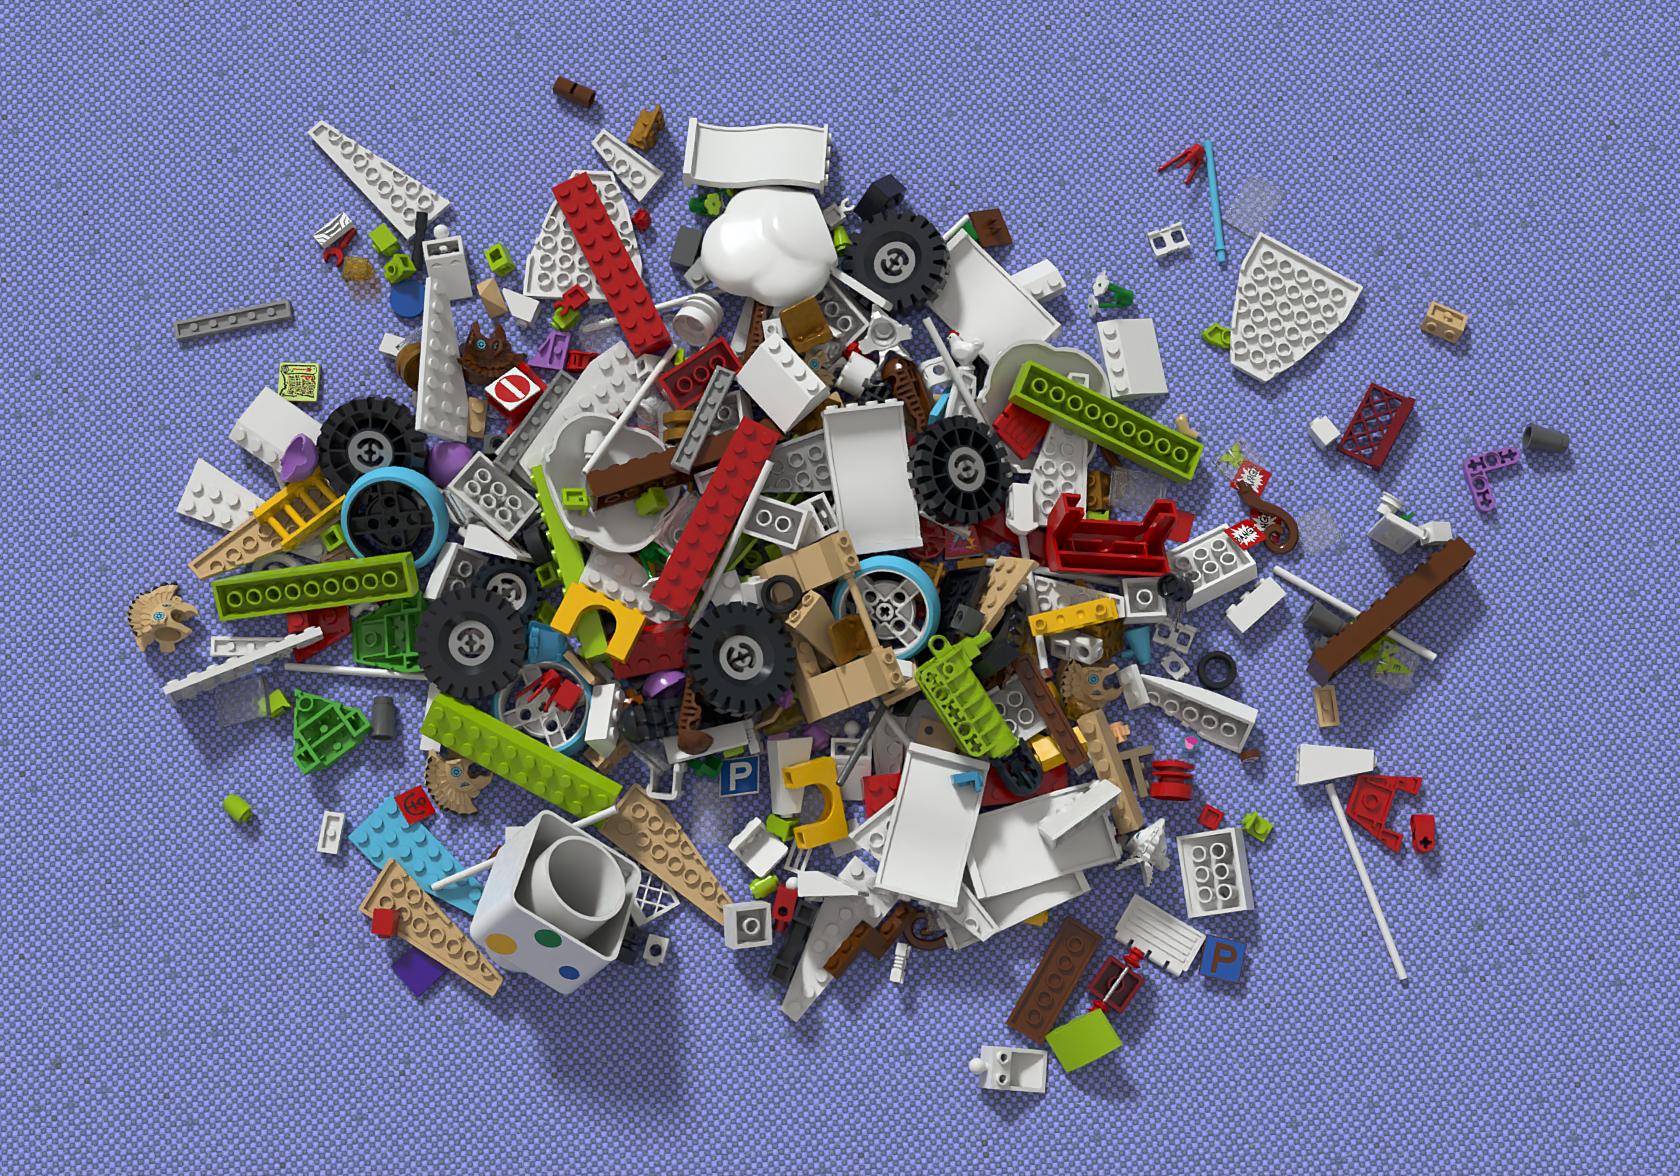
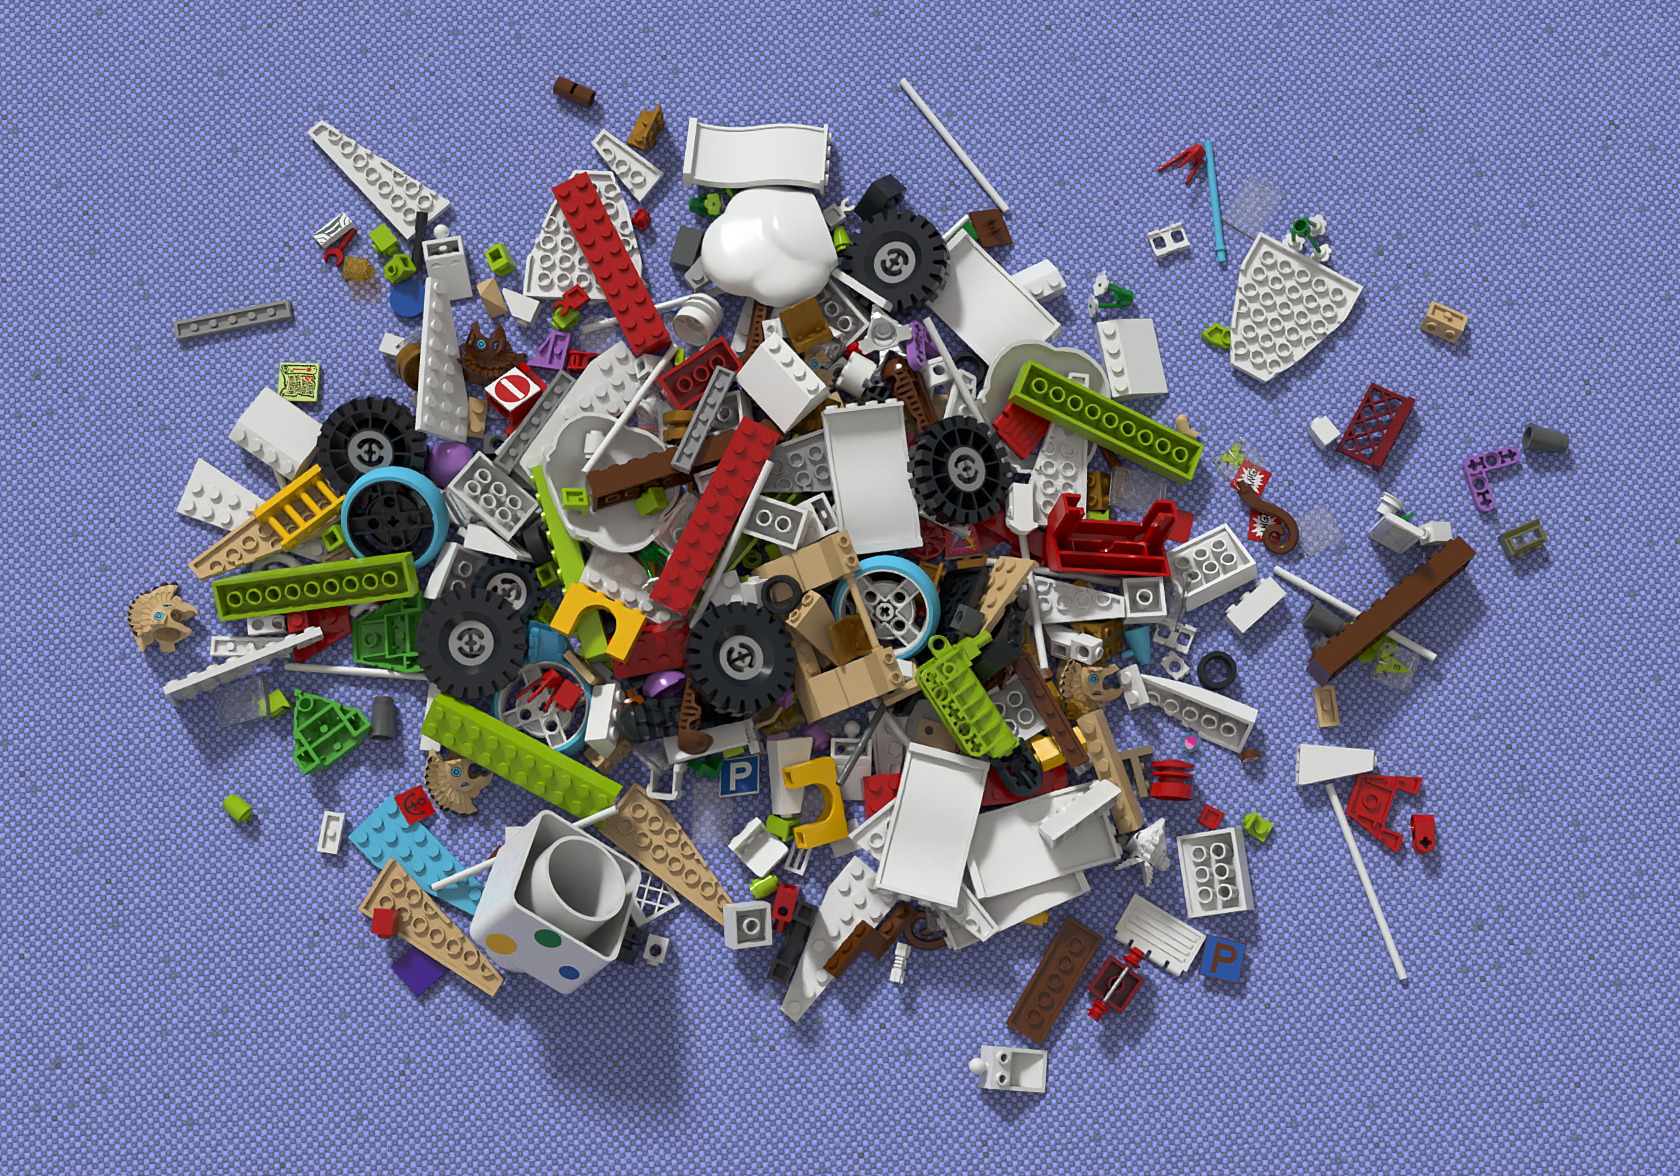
(266, 625): none -> white leg
(299, 459): medium lavender cylinder -> none
(820, 885): white slope -> none
(918, 344): none -> medium lavender beam
(939, 409): medium azure tile -> none
(954, 145): none -> white piece
(964, 351): white animal -> none
(964, 779): dark azure bracket -> none
(1074, 617): yellow fence -> none
(1083, 1040): lime slope -> none
(1119, 732): light nougat gear -> none
(1175, 587): black wheel -> none
(1245, 534): sticker -> none
(1303, 228): none -> white plant
(1522, 538): none -> olive window

